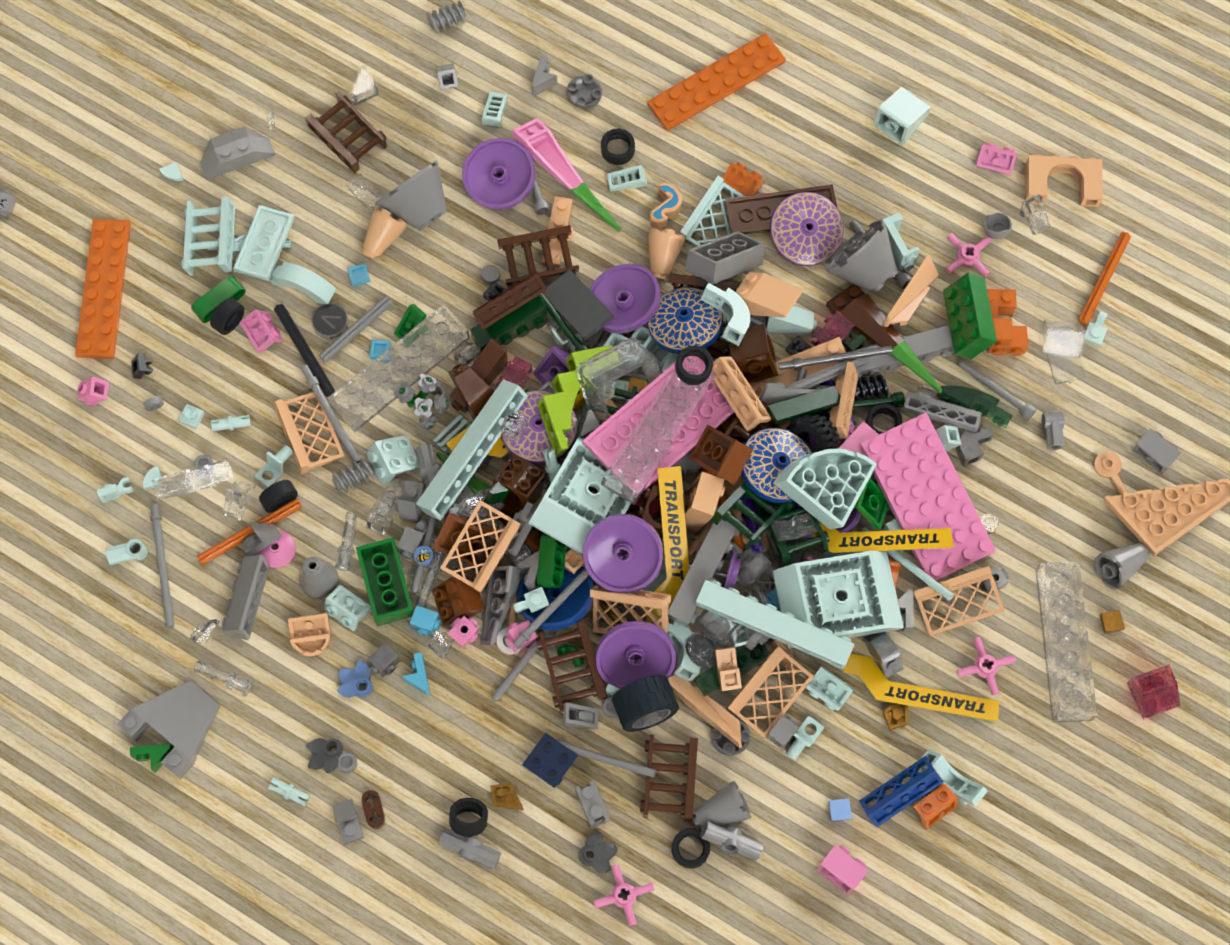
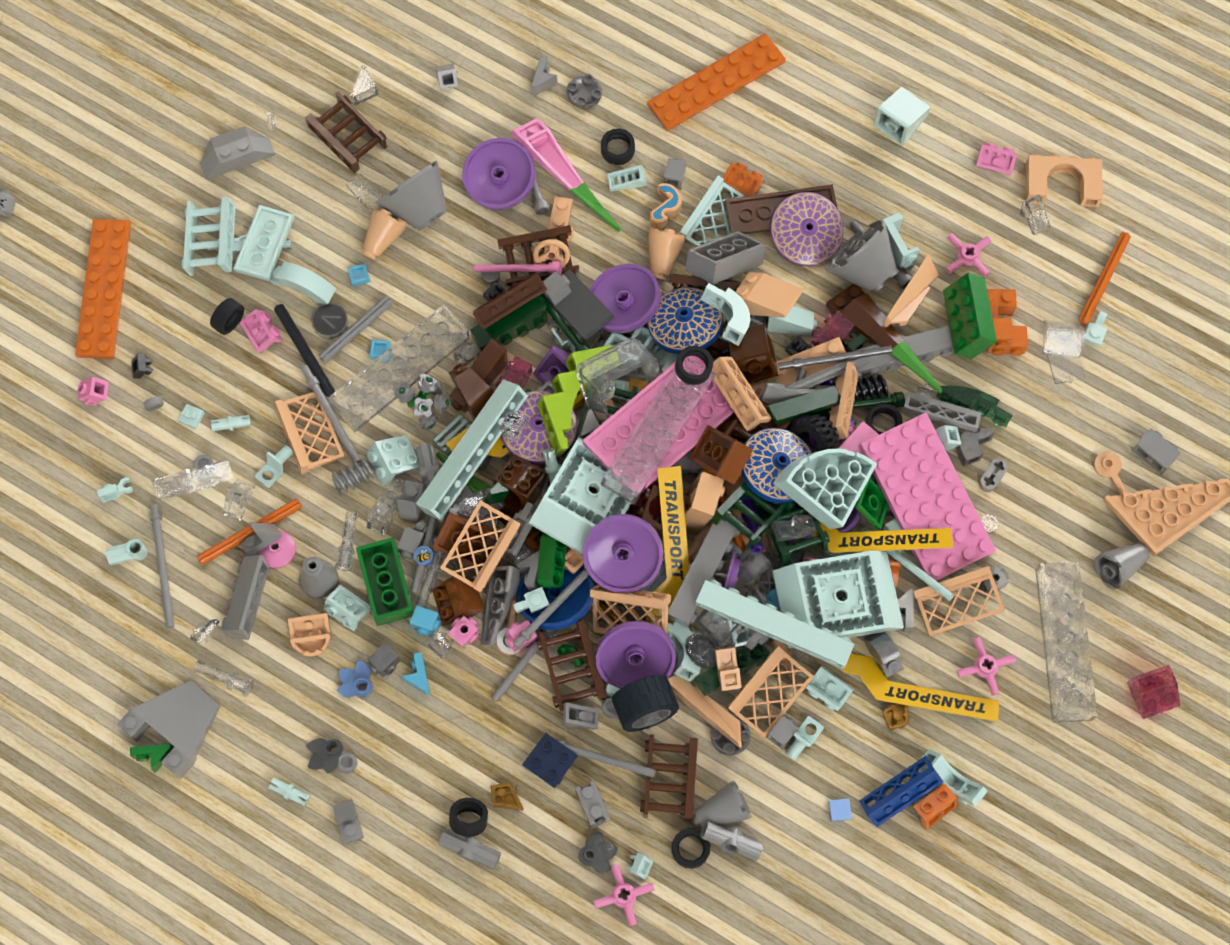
(152, 474): light aqua tile -> none
(171, 172): light aqua tile -> none
(209, 302): green beam -> none
(277, 495): black tyre -> none
(378, 808): reddish brown beam -> none
(411, 318): green slope -> none
(446, 16): light grey piece -> none
(492, 120): light aqua slope -> none
(551, 252): none -> light nougat piece
(551, 268): none -> bright pink piece
(557, 287): none -> light grey brick
(641, 866): none -> light aqua tile
(675, 172): none -> light grey brick
(843, 869): bright pink brick -> none
(996, 477): none -> light grey beam
(997, 225): light grey hair -> none
(1026, 410): light grey piece -> none
(1053, 425): light grey piece -> none
(1112, 621): pearl gold tile -> none

